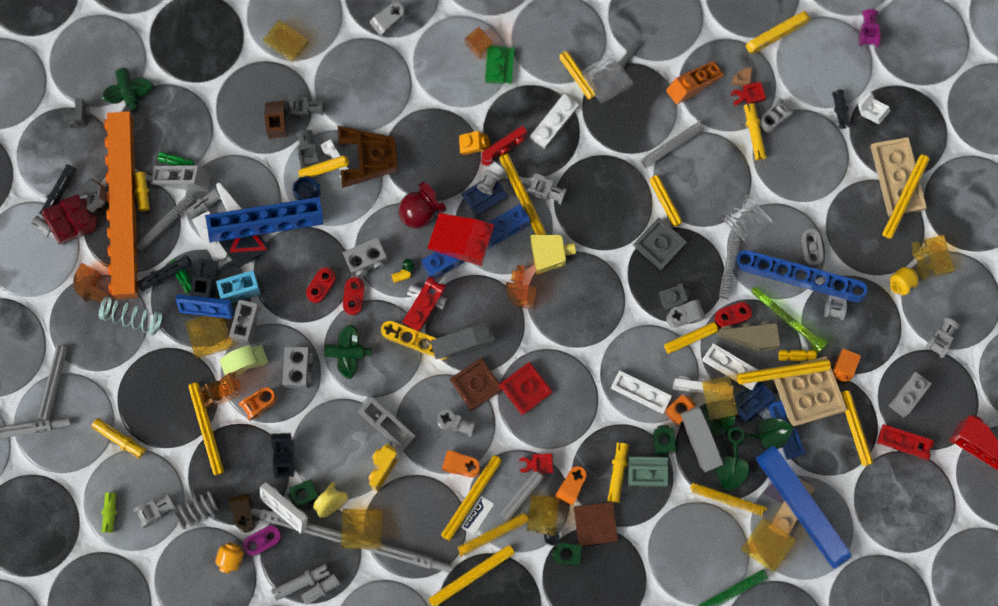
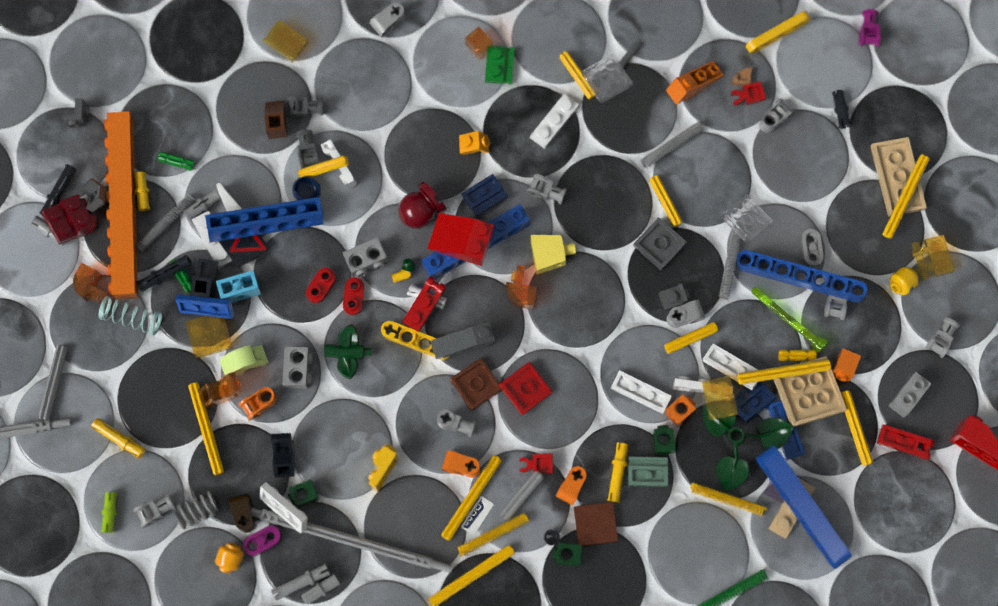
(127, 90): dark green plant -> none
(181, 177): light grey slope -> none
(244, 322): light grey brick -> none
(330, 501): light yellow piece -> none
(361, 529): clear yellow plate -> none
(375, 155): reddish brown wing -> none
(385, 423): light grey slope -> none
(488, 182): light grey bush -> none
(503, 146): red plate -> none
(522, 194): yellow axle -> none
(543, 514): clear yellow plate -> none
(701, 439): light grey slope -> none
(733, 315): red plate -> none
(755, 132): yellow pin -> none
(758, 338): dark tan slope -> none
(768, 544): clear yellow plate -> none
(872, 108): white bracket -> none

